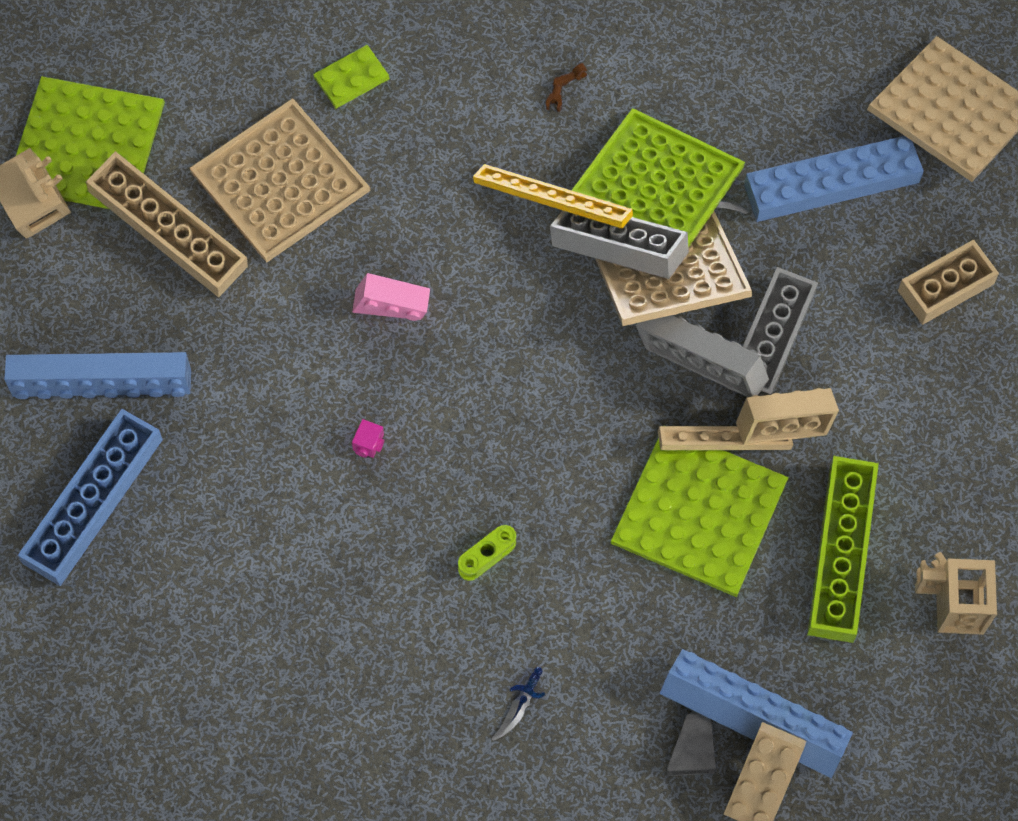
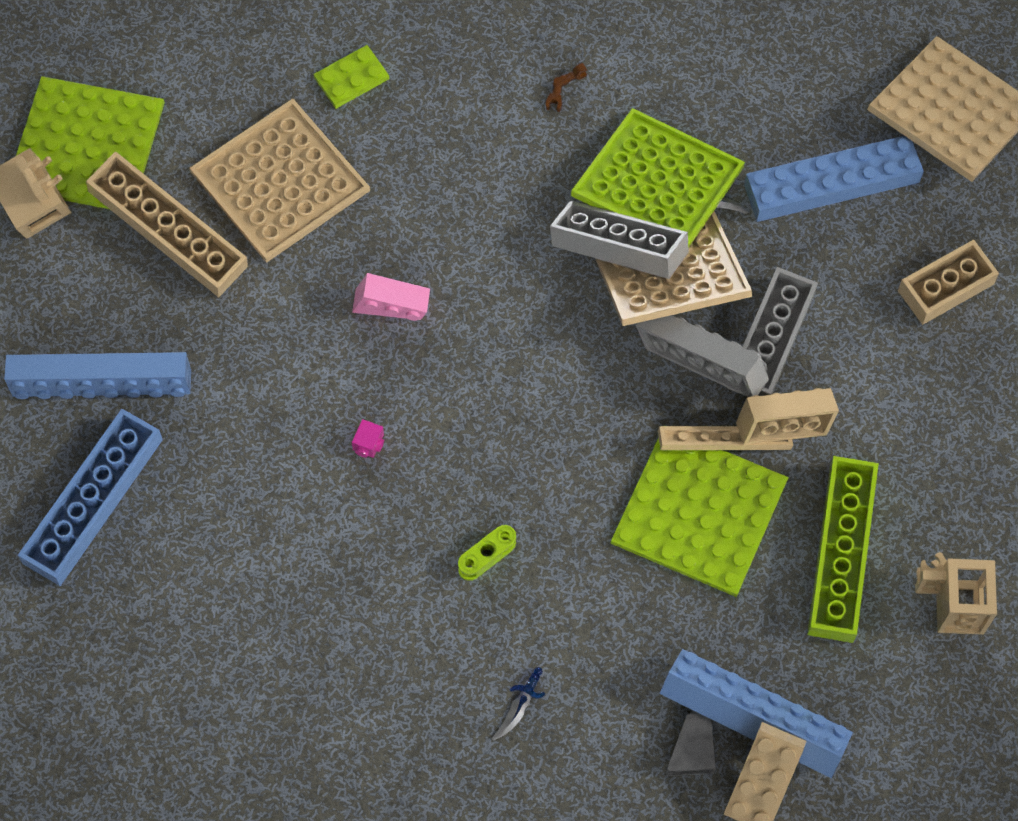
(553, 196): yellow plate -> none

